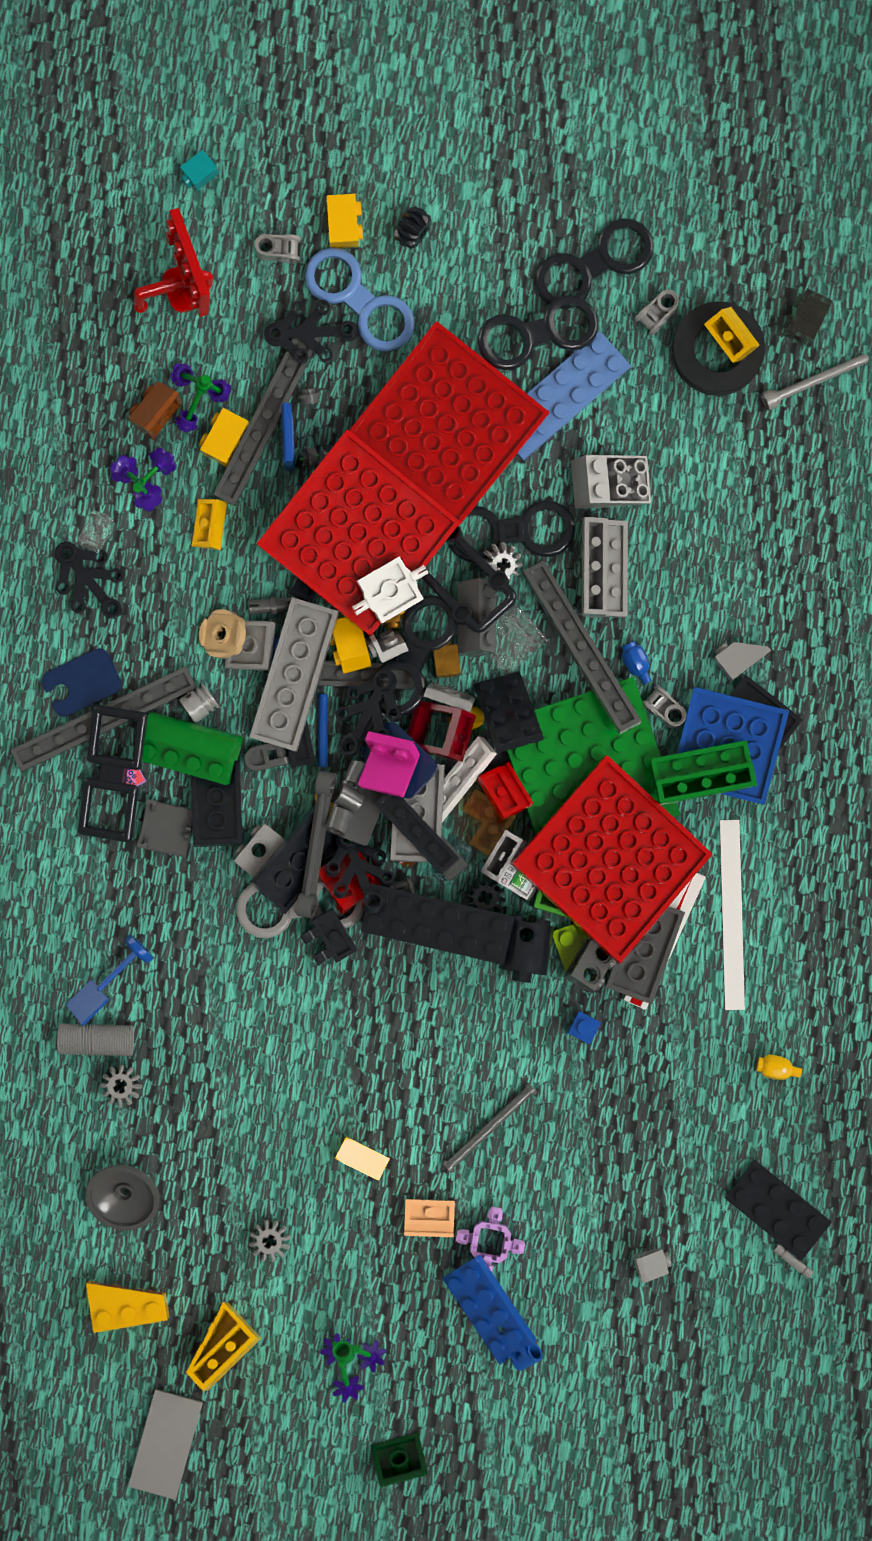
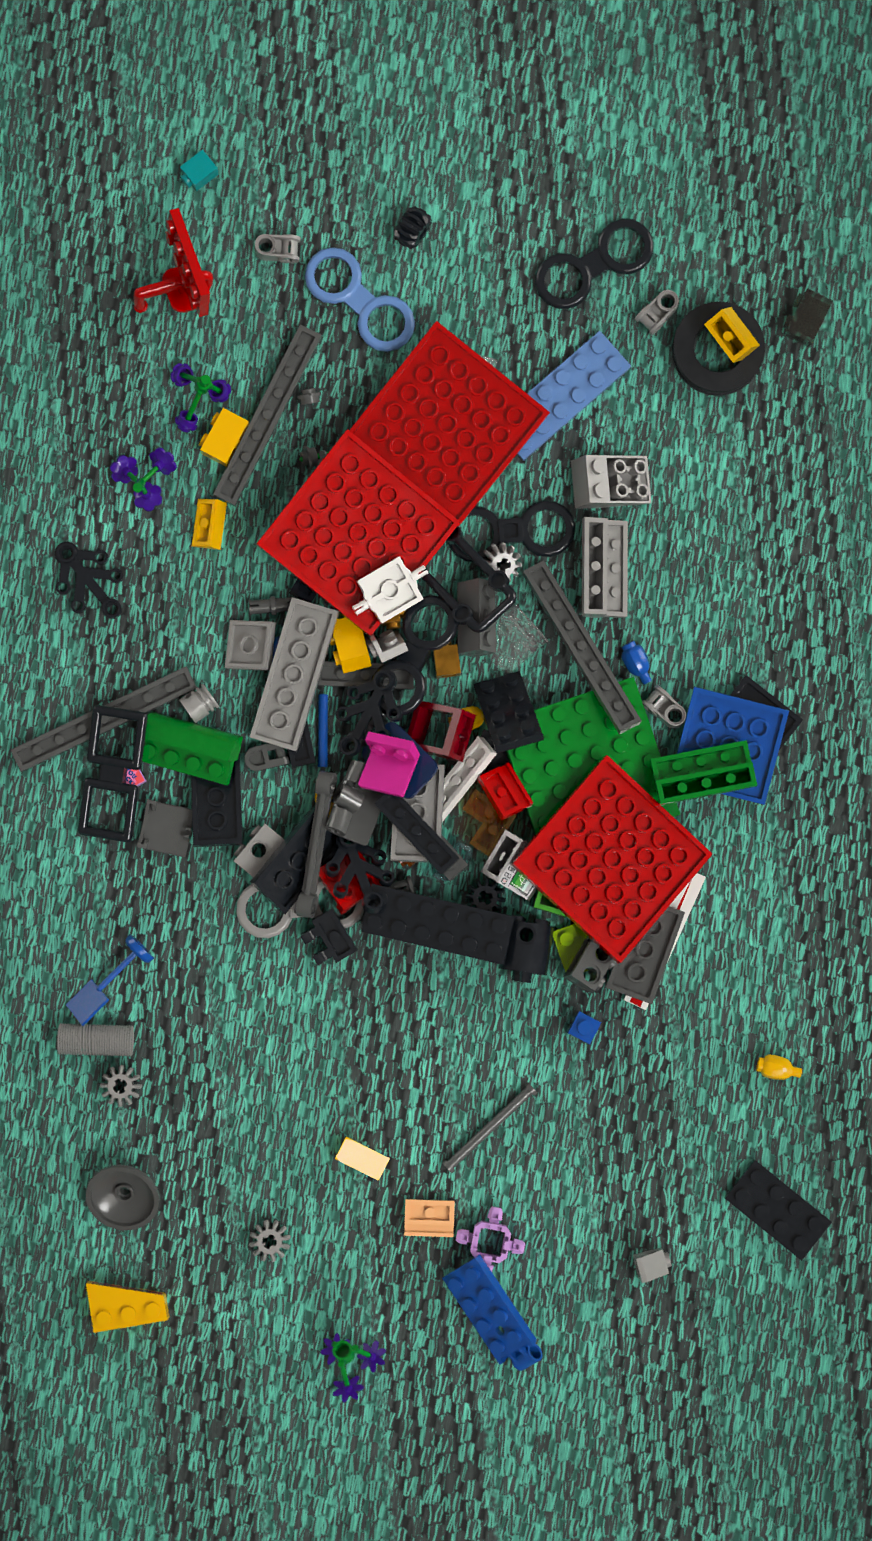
(88, 680): dark blue piece -> none
(96, 531): clear bracket -> none
(155, 409): dark orange slope -> none
(165, 1444): light grey tile -> none
(222, 1348): yellow wedge -> none
(234, 637): tan plate -> none
(288, 437): blue piece -> none
(307, 332): black plant -> none
(343, 220): yellow brick -> none
(399, 1460): dark green slope -> none
(449, 696): light grey tile -> none
(538, 332): black bar -> none
(732, 915): white piece -> none
(738, 658): light grey slope -> none
(773, 398): light grey piece -> none
(793, 1261): light grey wheel -> none

